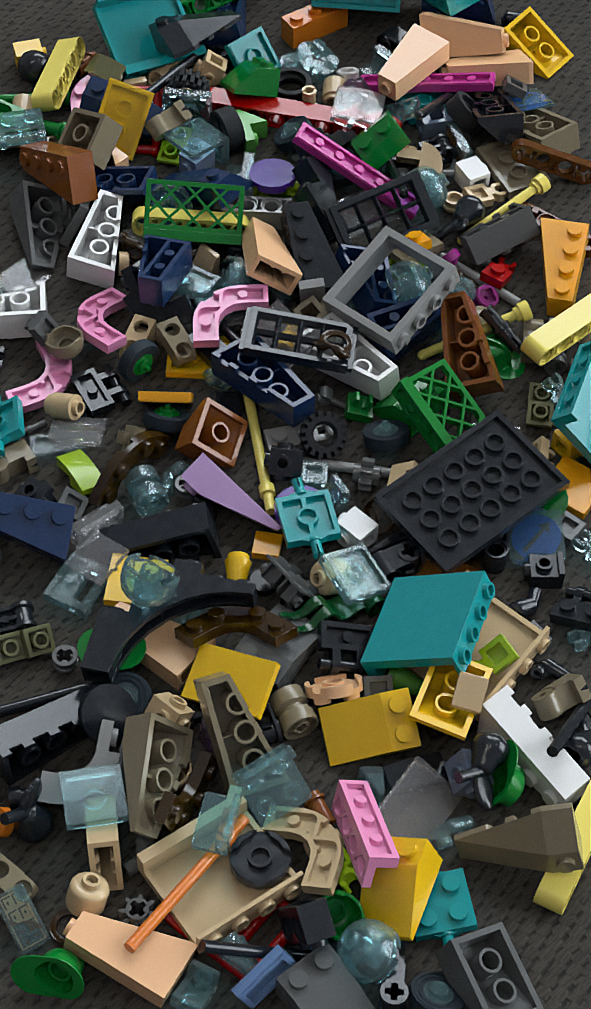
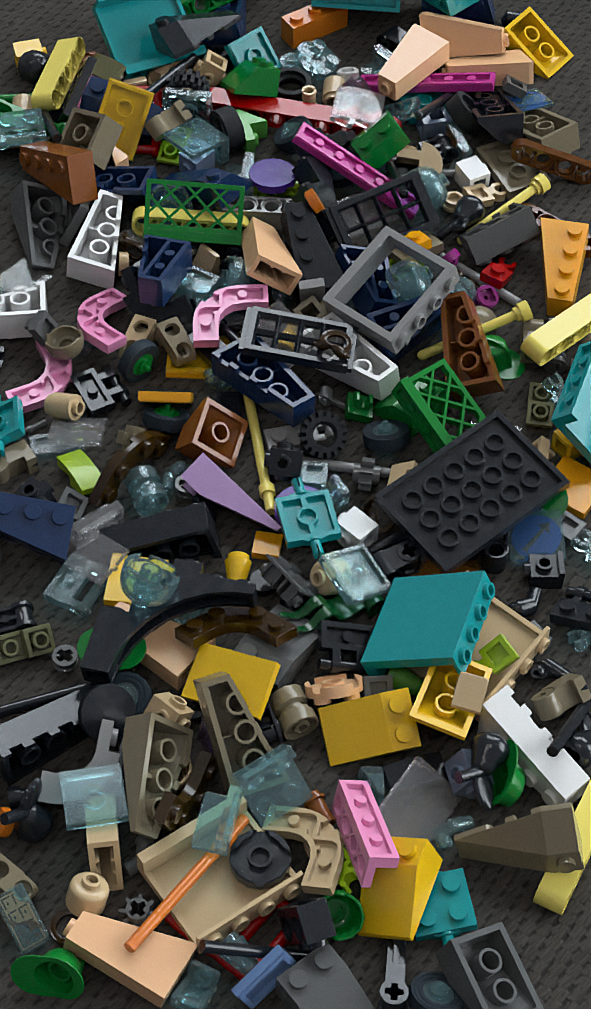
(51, 127): none -> black bar
(76, 90): none -> black tile
(313, 200): none -> orange tile
(369, 950): clear light blue cylinder -> none
(501, 328): black pin -> none

